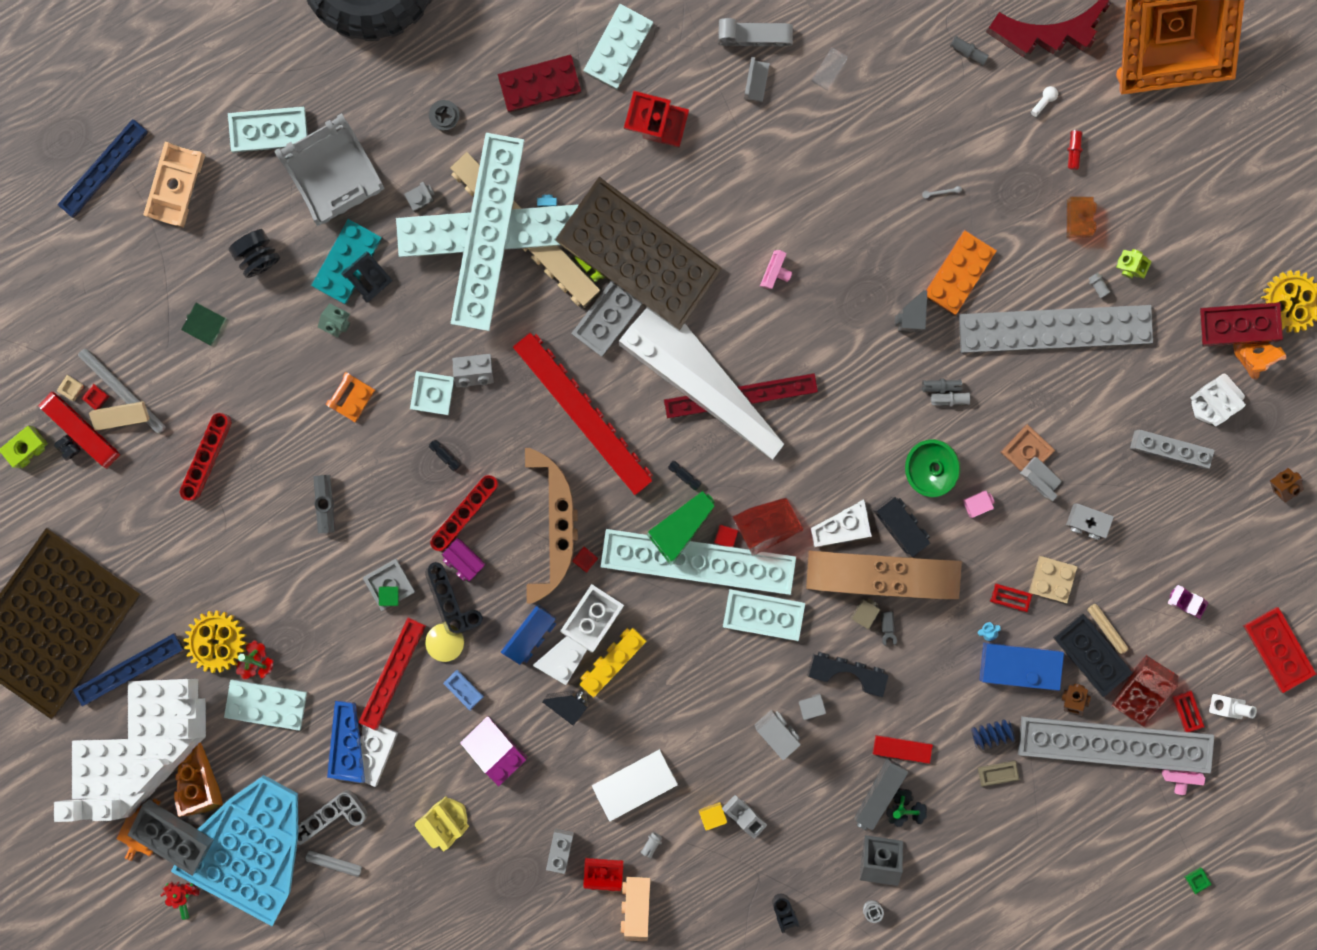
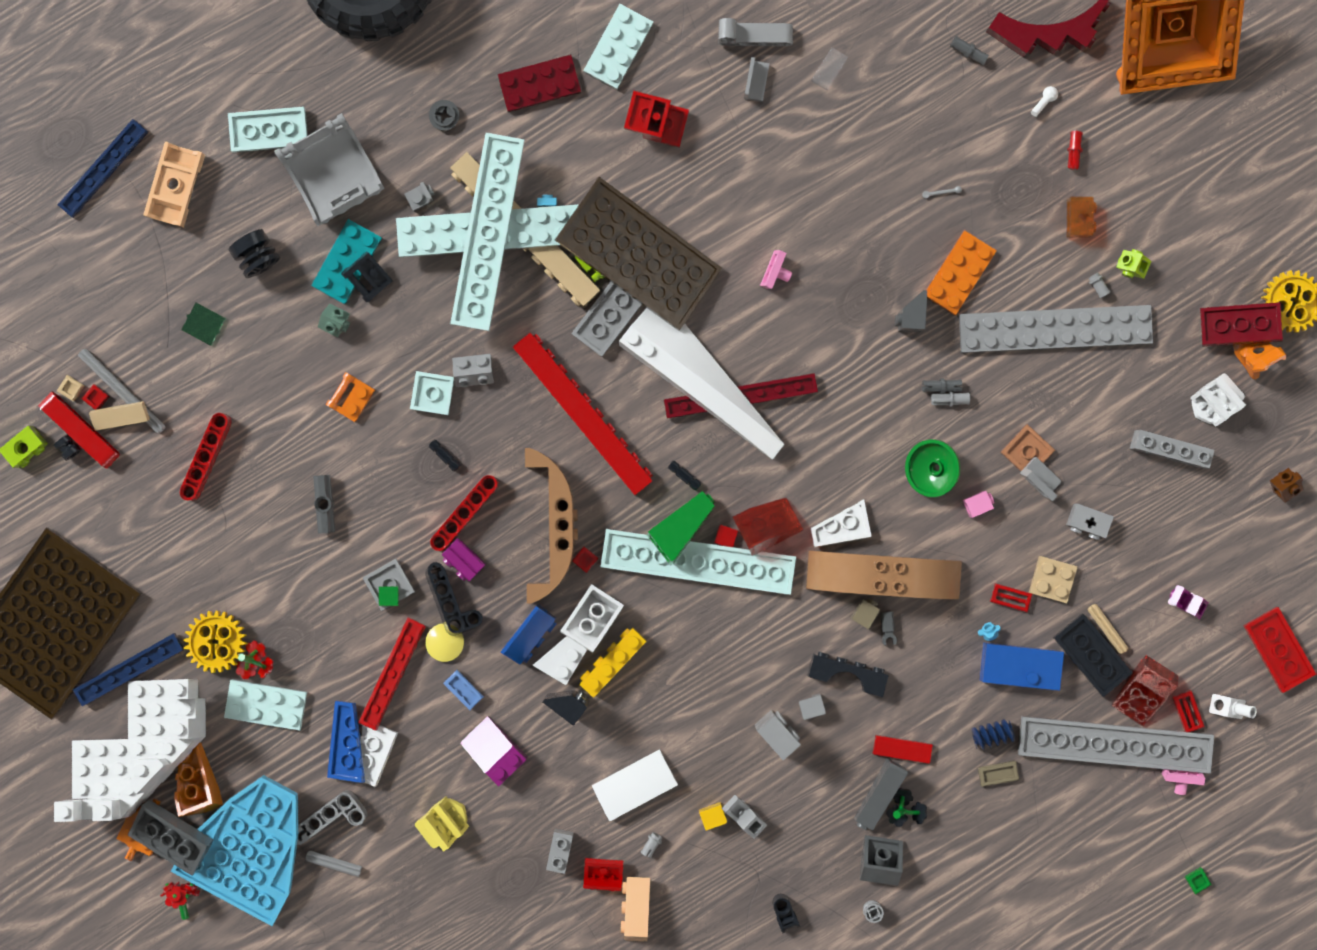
(763, 615): light aqua plate -> none
(902, 526): black brick -> none
(1074, 705): reddish brown brick -> none

